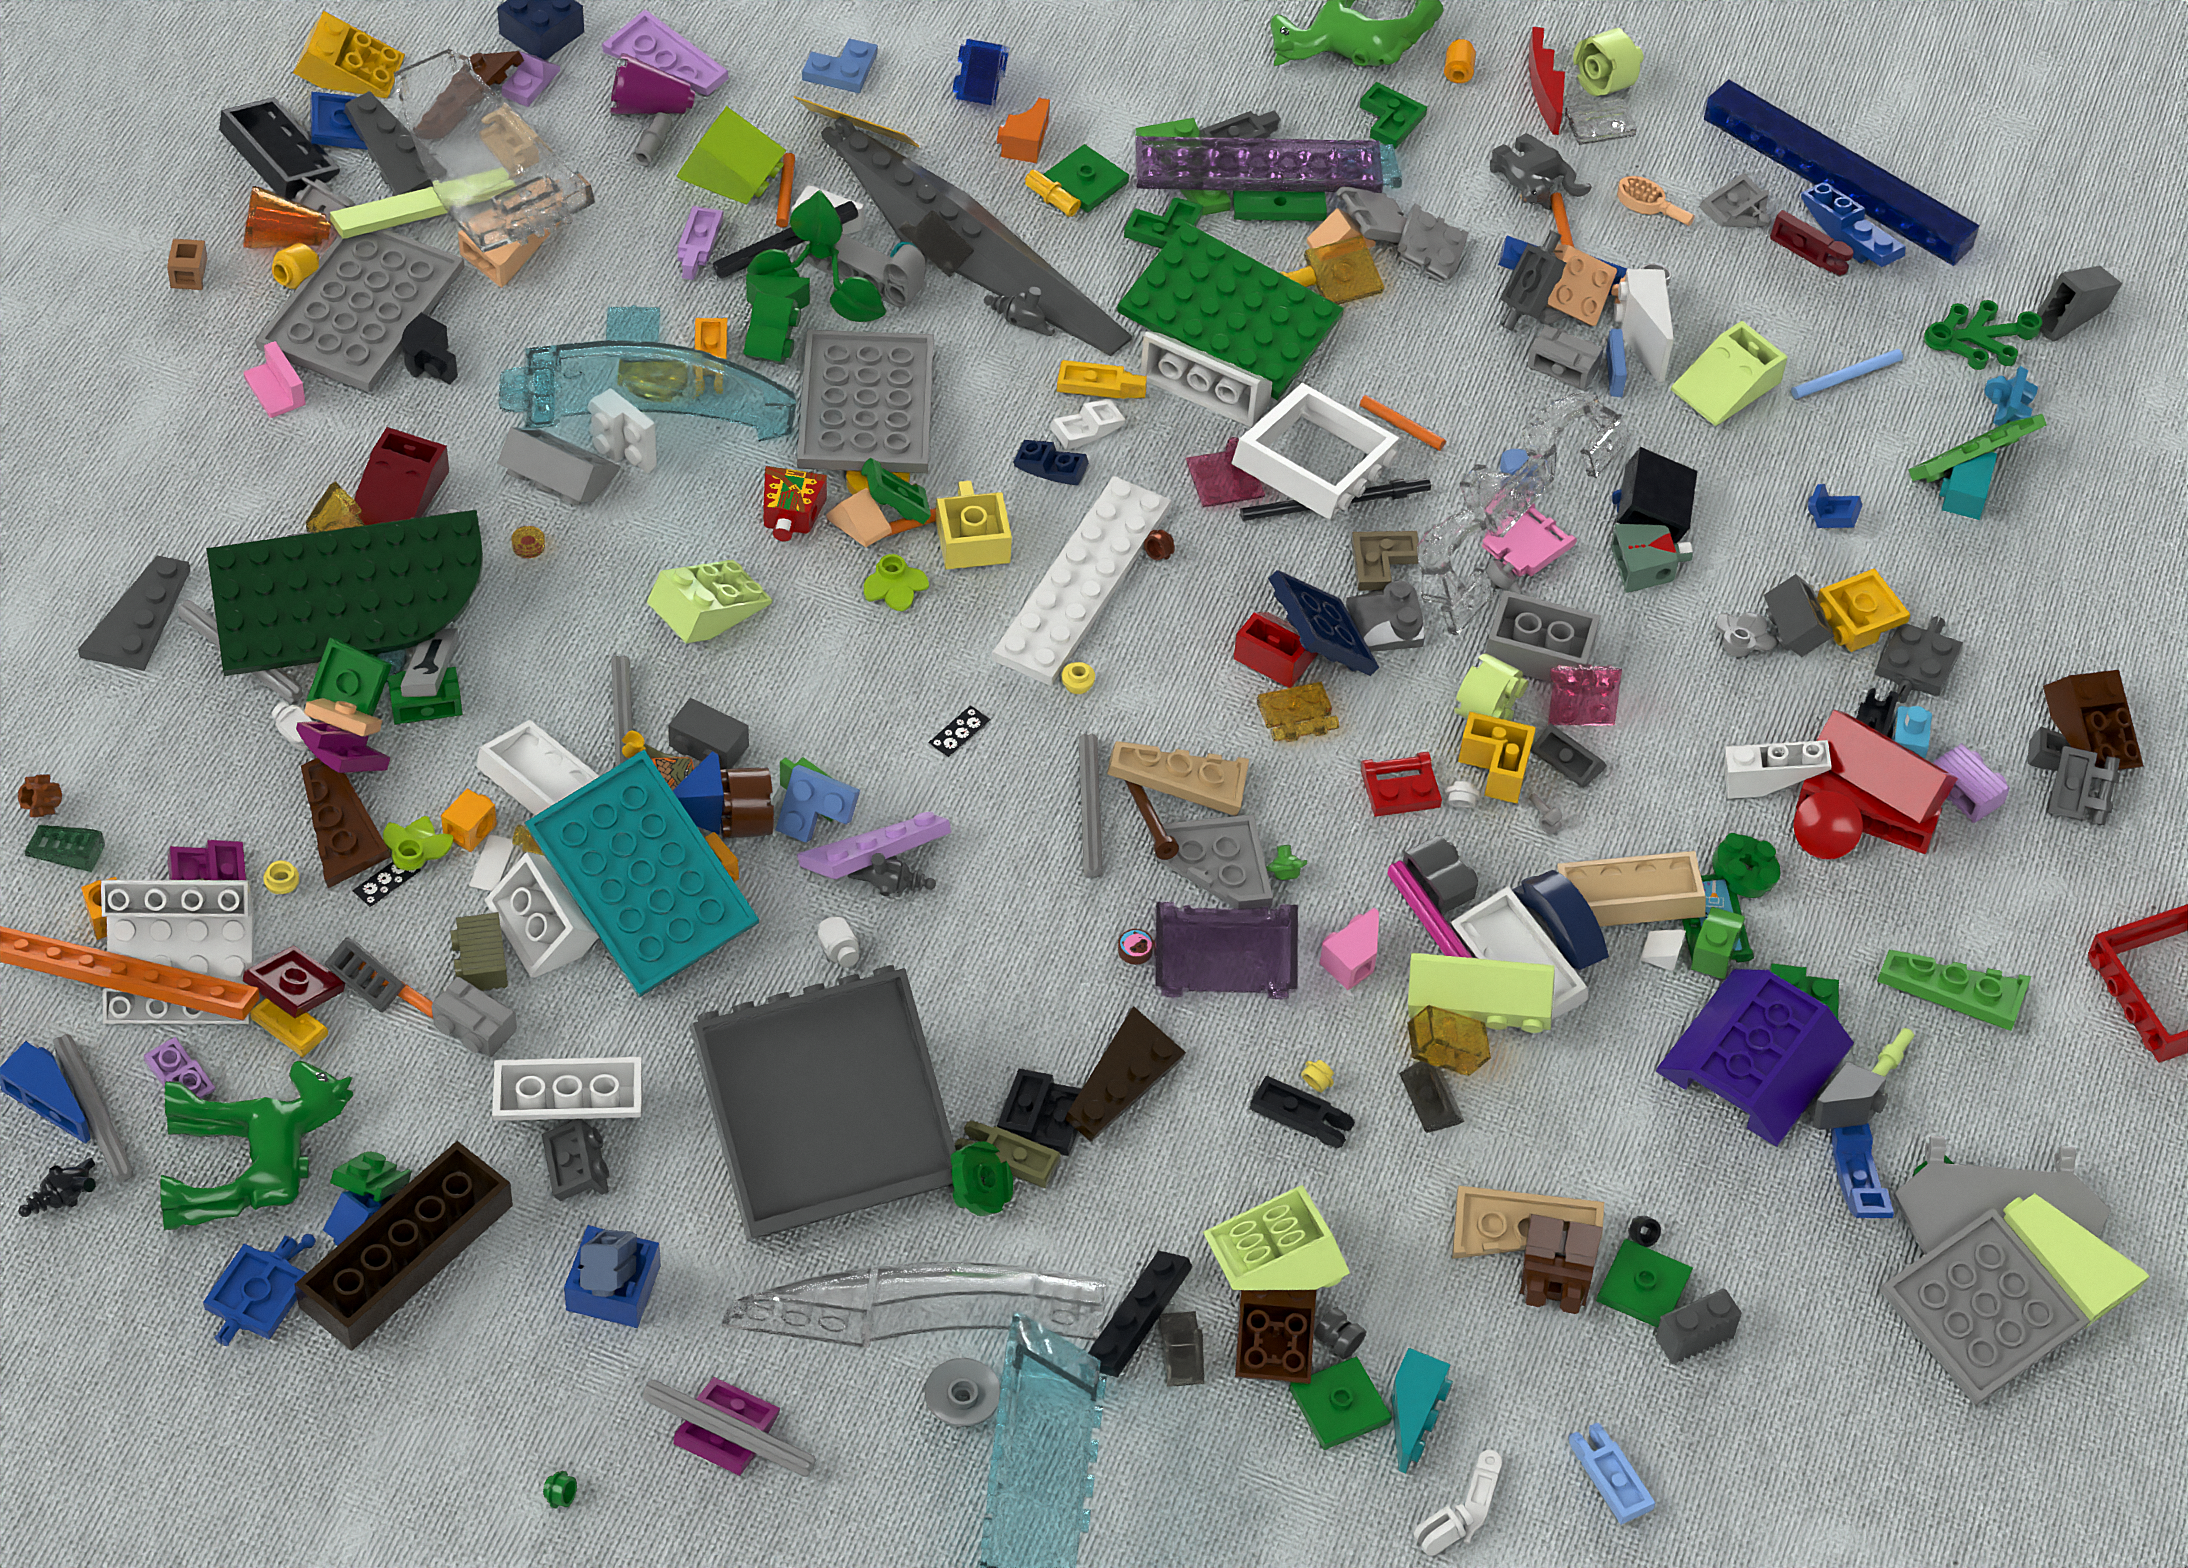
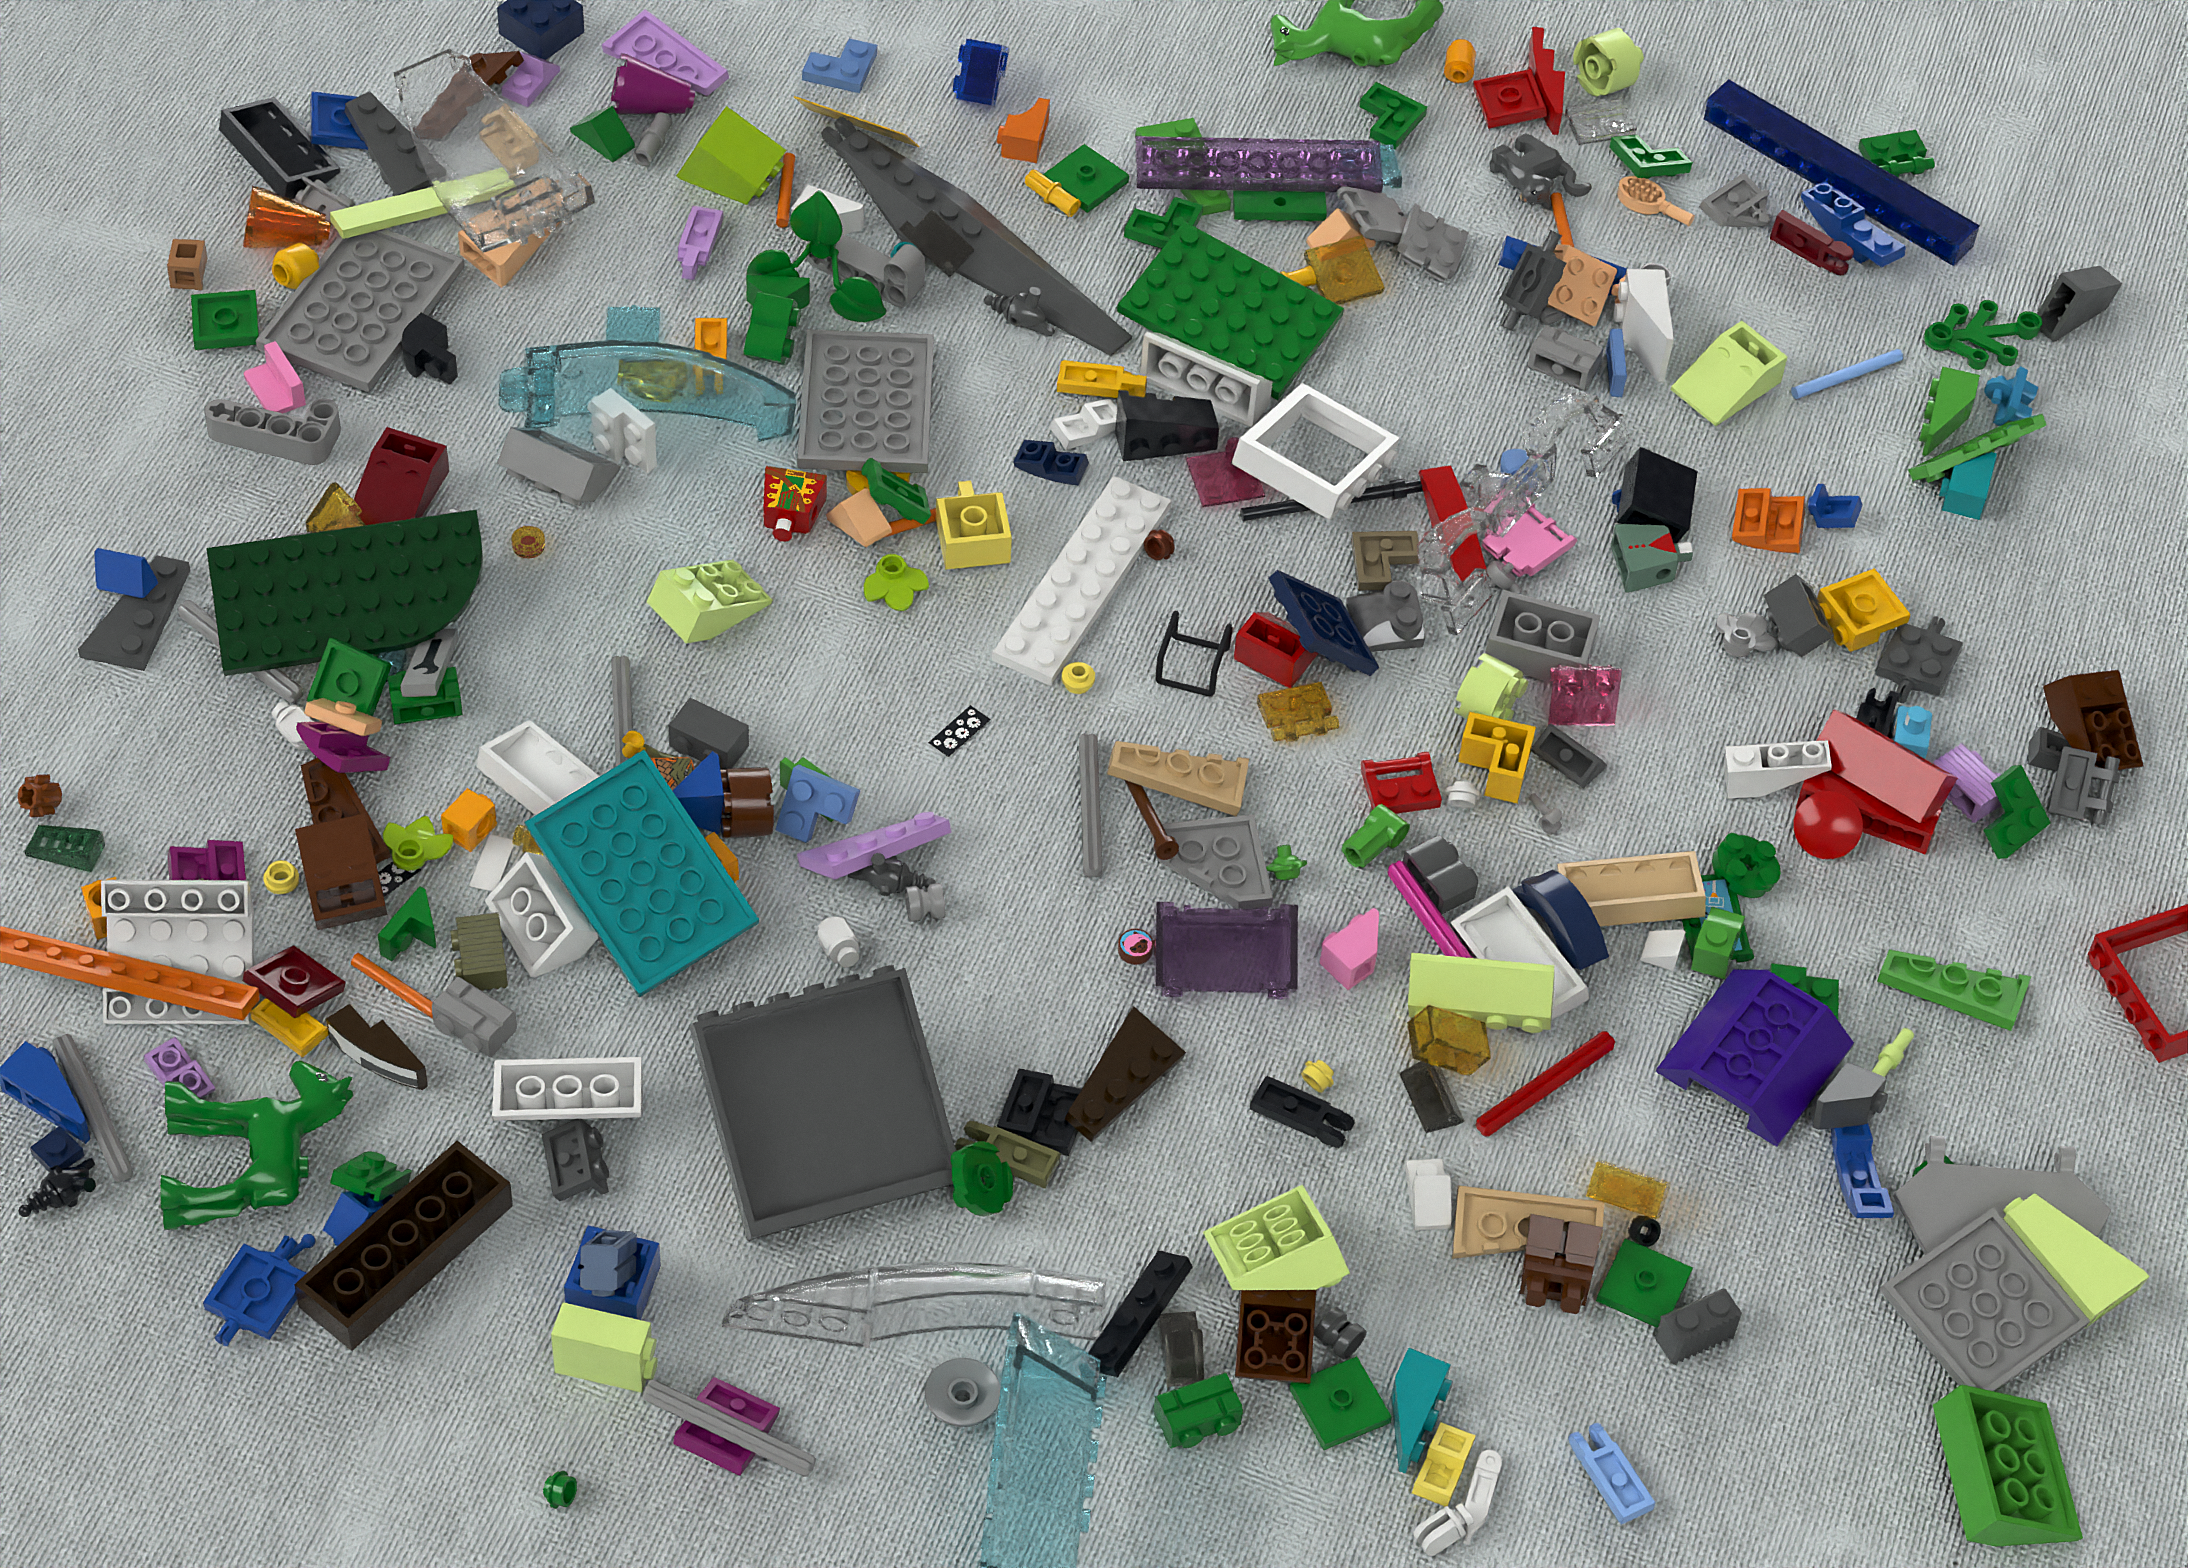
(57, 1149): none -> dark blue plate
(123, 573): none -> blue slope
(225, 319): none -> green plate
(274, 433): none -> light grey beam
(341, 872): none -> reddish brown slope
(346, 961): dark grey slope -> none
(347, 59): yellow slope -> none
(376, 1048): none -> dark brown slope
(410, 921): none -> green slope
(603, 1347): none -> yellowish green brick
(604, 133): none -> green slope
(780, 241): black axle -> none
(921, 902): none -> light grey wheel
(1164, 427): none -> black wedge
(1172, 632): none -> black piece
(1198, 1411): none -> green brick
(1244, 126): dark grey hinge -> none
(1380, 831): none -> bright green piece
(1402, 422): orange bar -> none
(1429, 1194): none -> white slope
(1443, 1464): none -> light yellow slope
(1446, 499): none -> red slope
(1509, 98): none -> red plate
(1545, 1083): none -> red axle
(1628, 1189): none -> clear yellow brick
(1648, 162): none -> green plate
(1768, 520): none -> orange slope
(1897, 152): none -> green plate
(1950, 408): none -> bright green slope
(2005, 1469): none -> bright green slope
(2023, 813): none -> green plate

